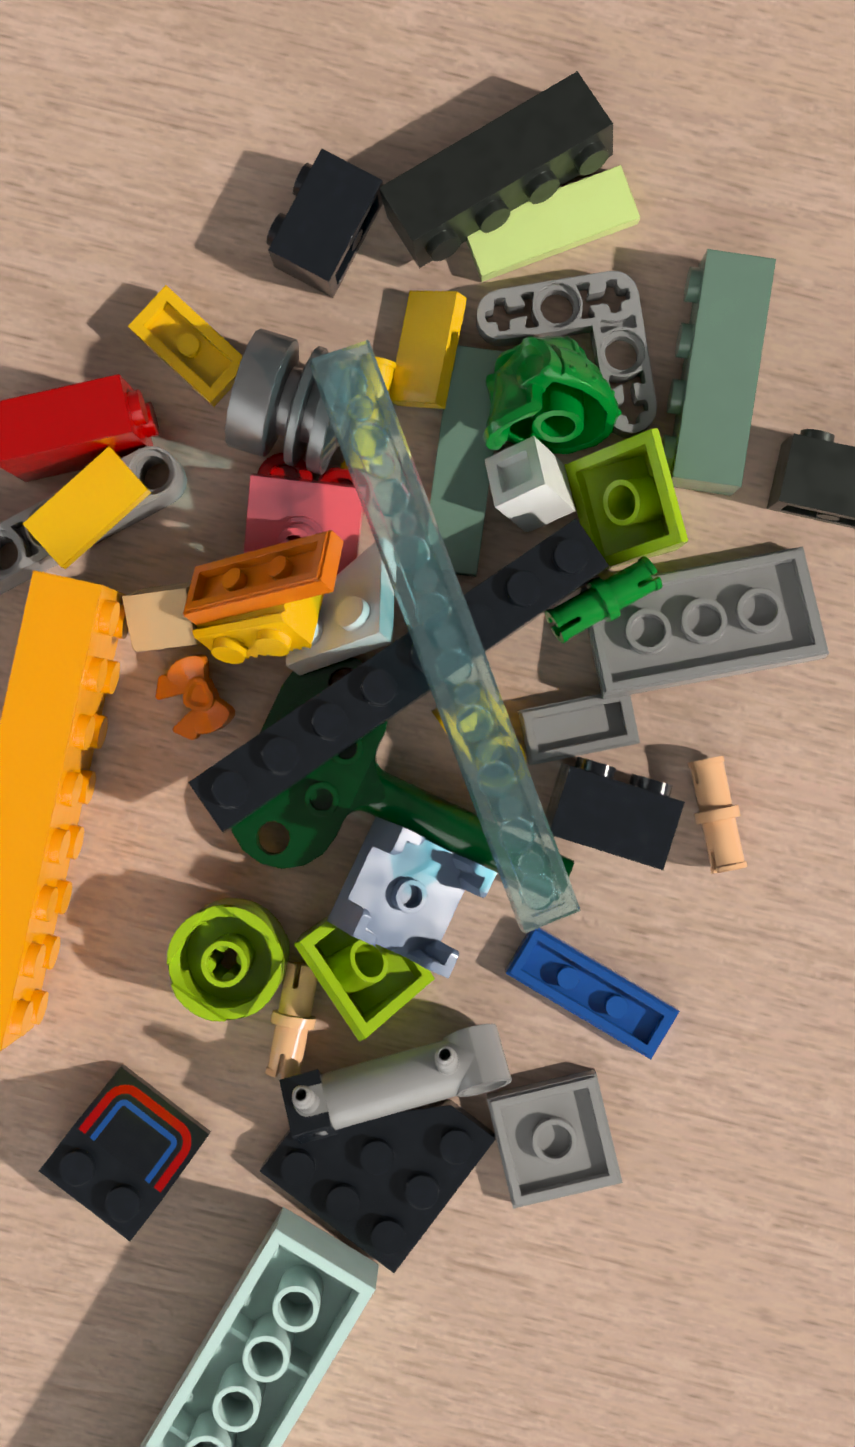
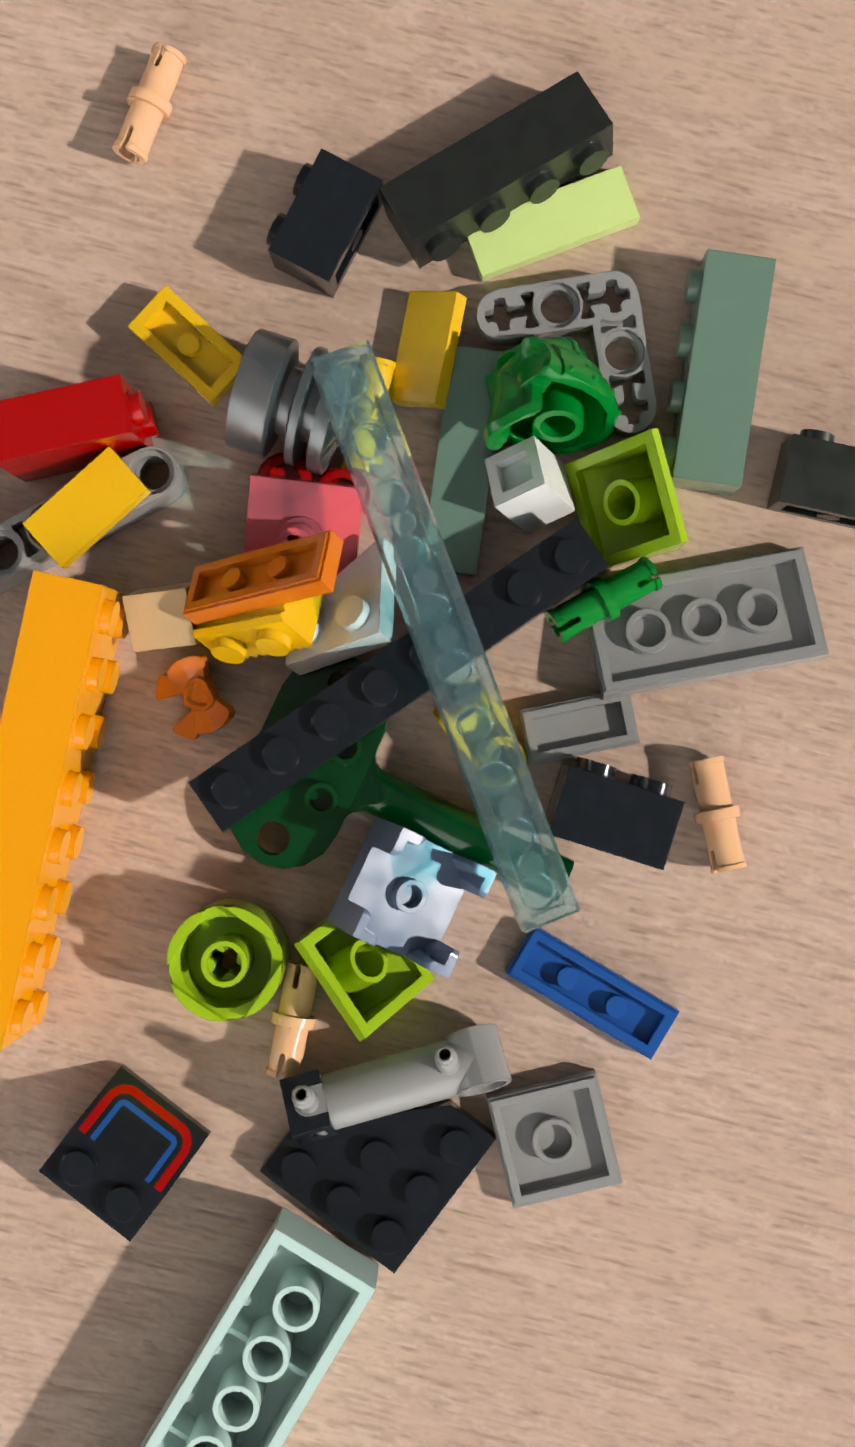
(149, 103): none -> light nougat pin

